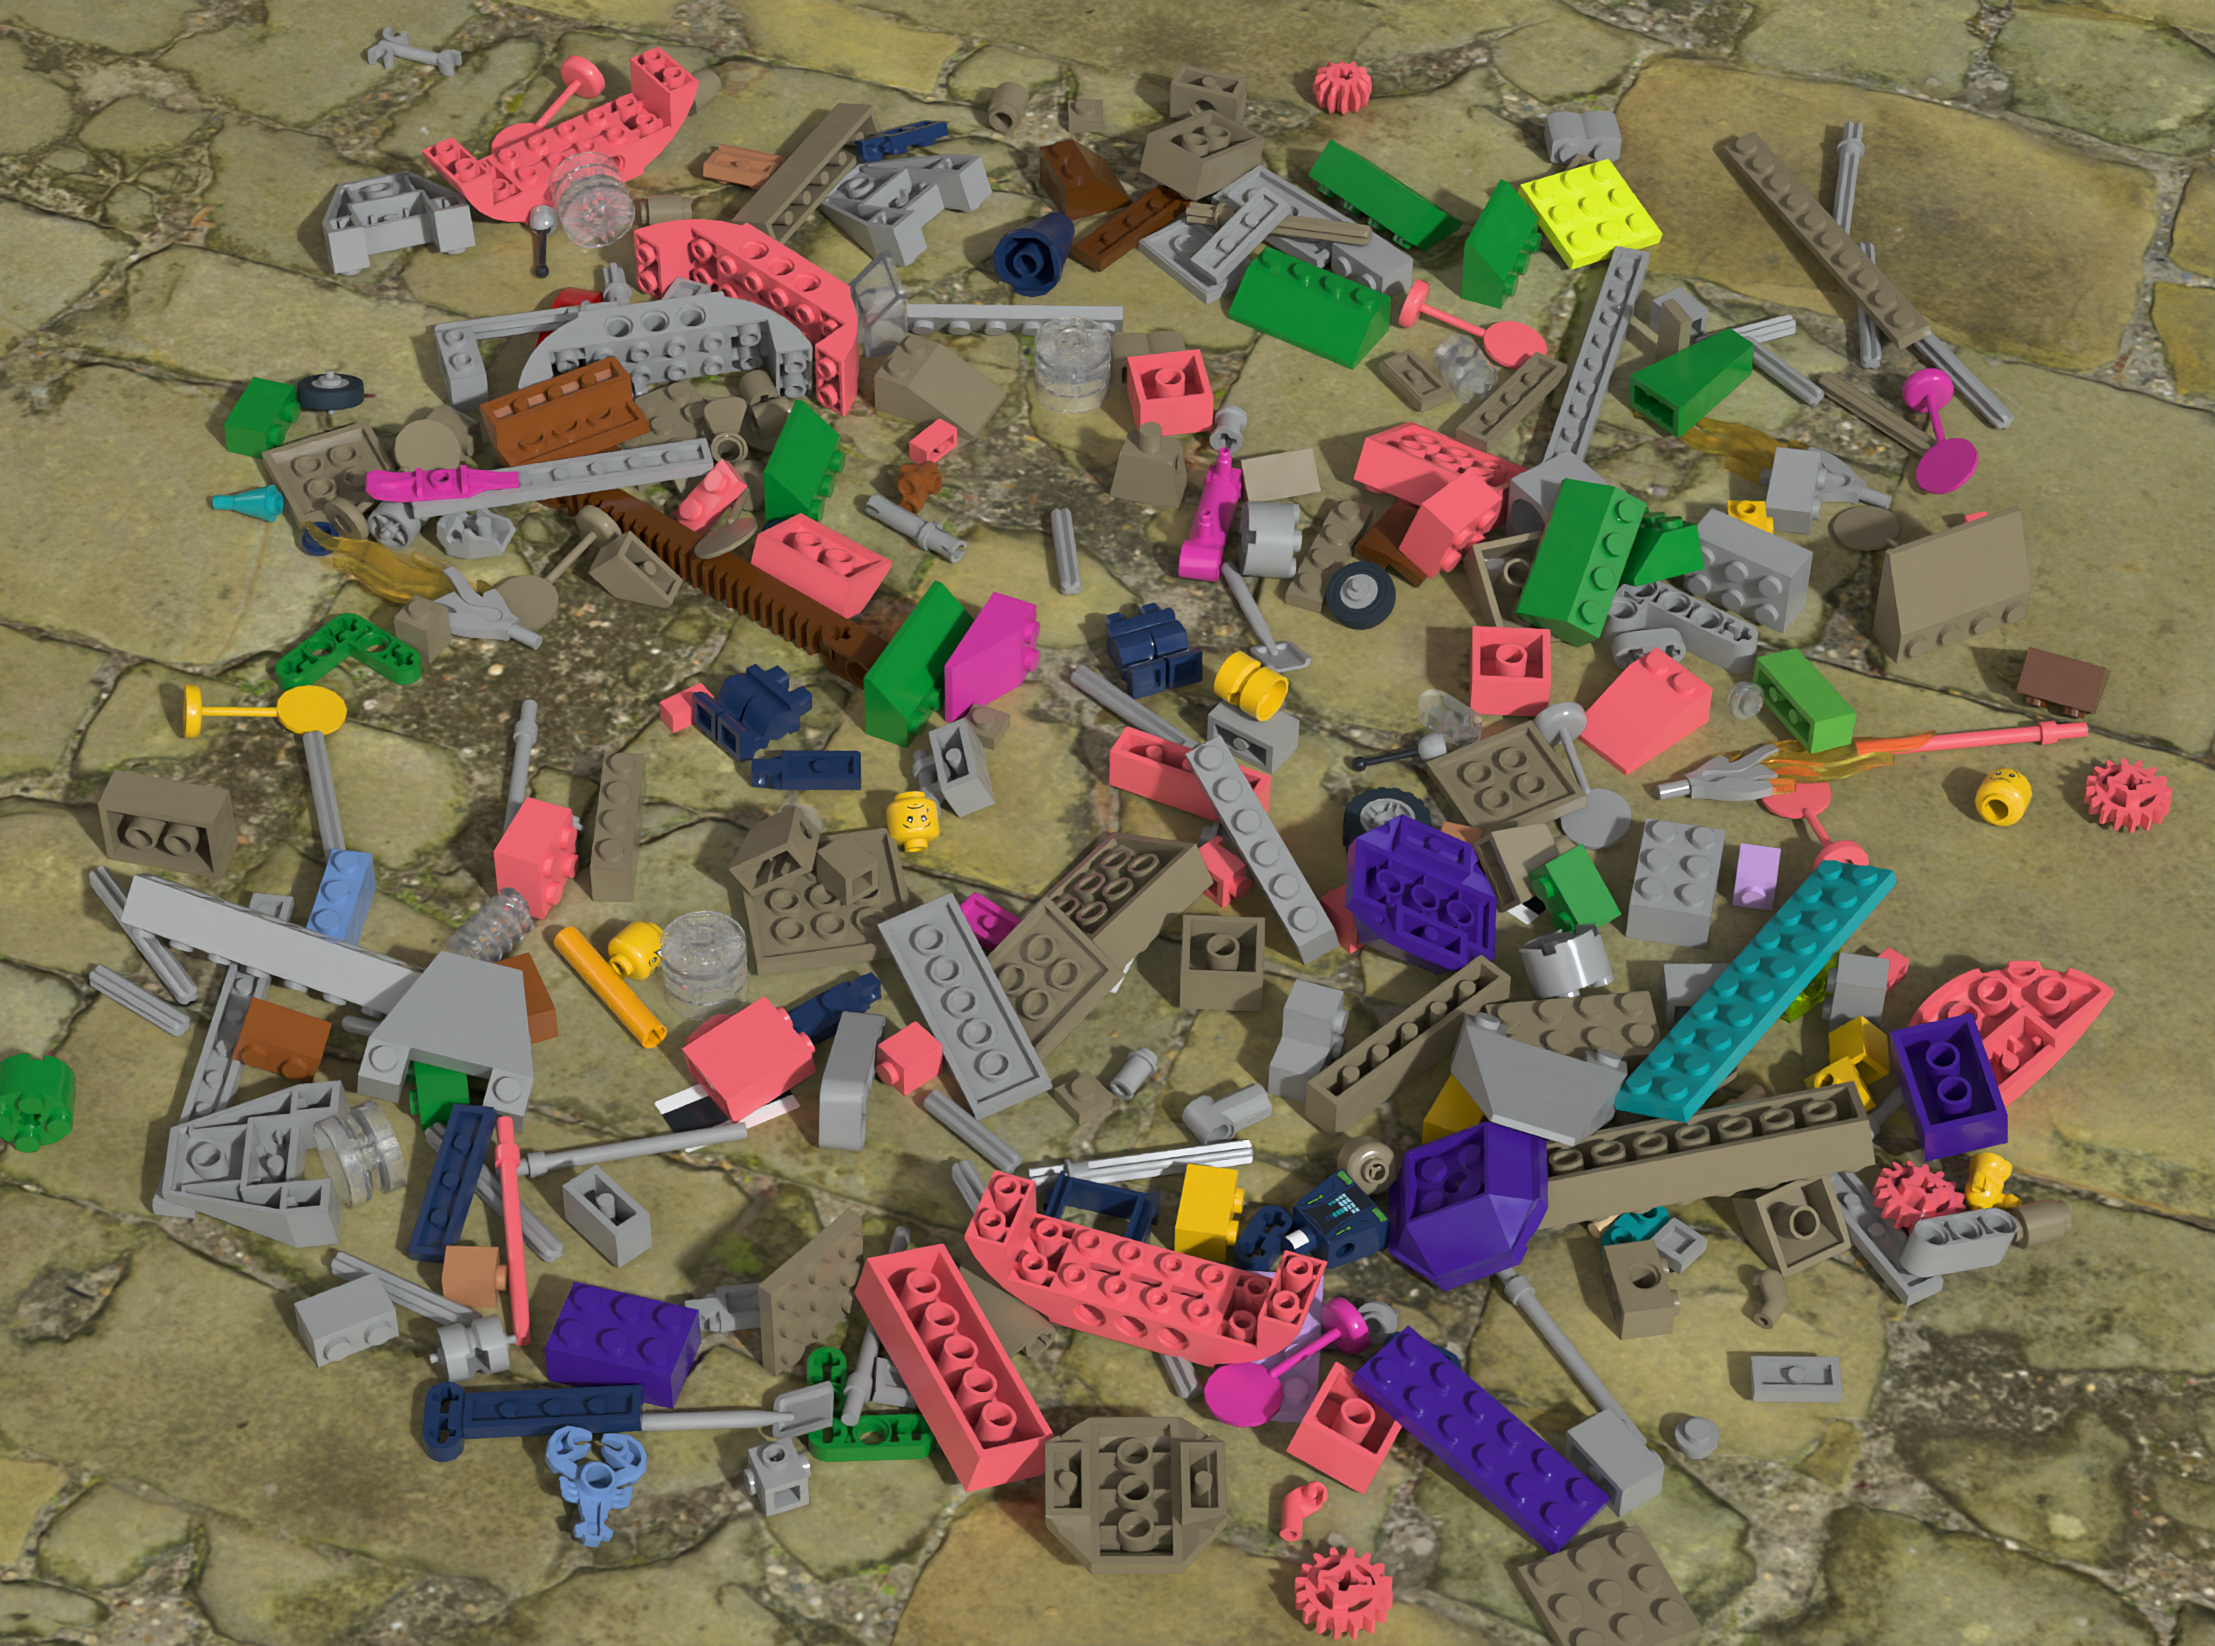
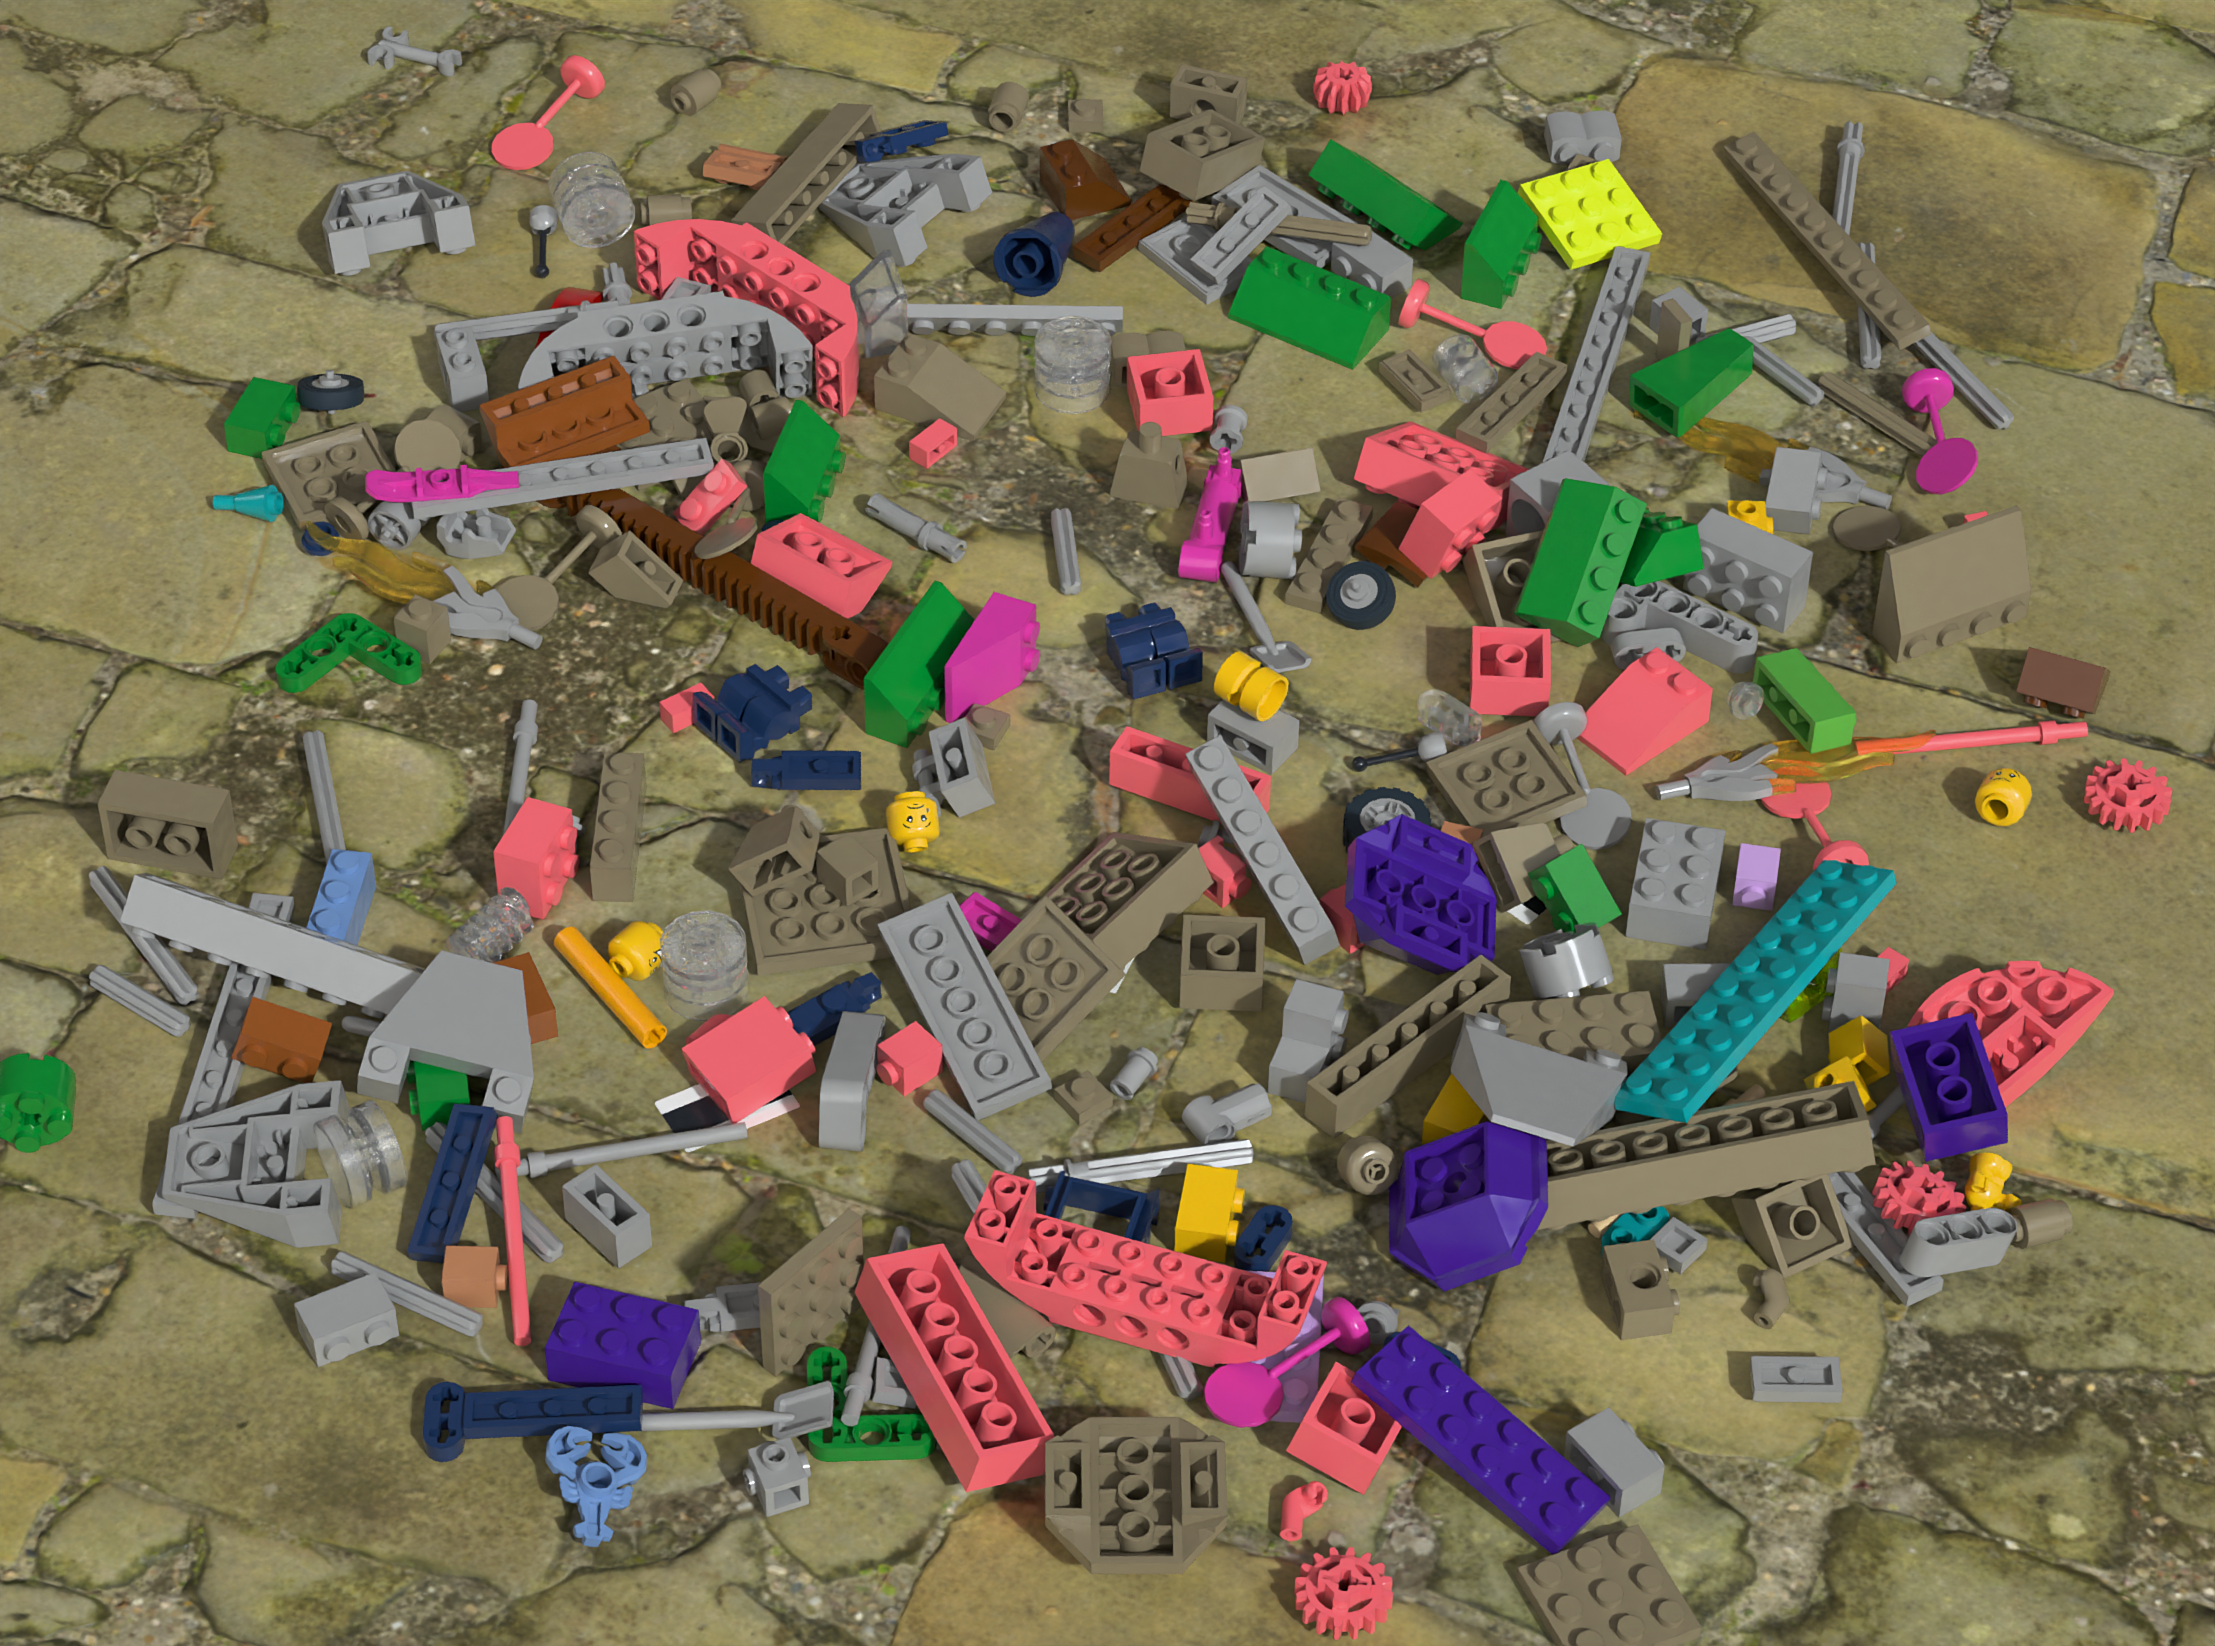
(298, 709): yellow piece -> none
(473, 1348): light grey wheel -> none
(626, 130): coral slope -> none
(917, 484): dark orange plate -> none
(1128, 707): light grey axle -> none
(1337, 1223): dark blue torso -> none
(1522, 1294): light grey bar -> none
(1696, 1437): light grey plate -> none

